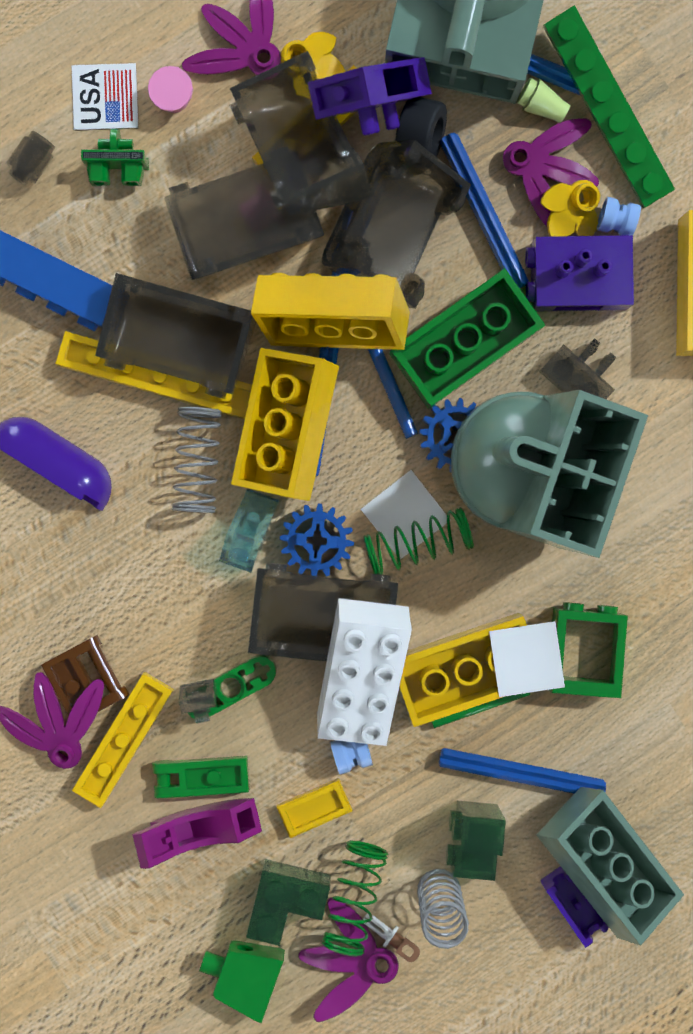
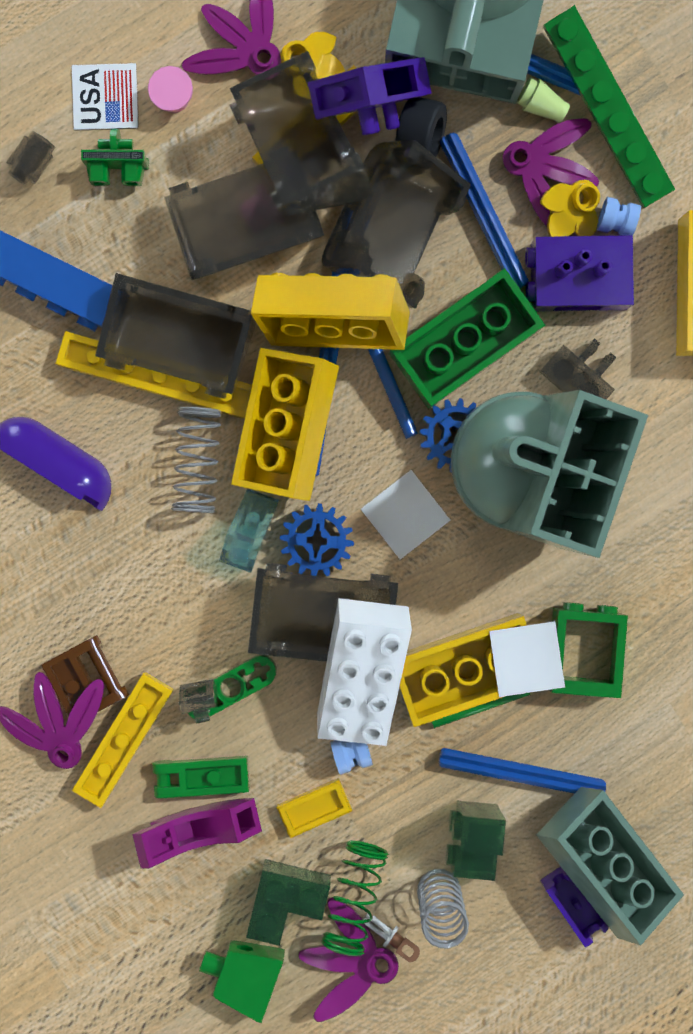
(460, 519): green piece -> none

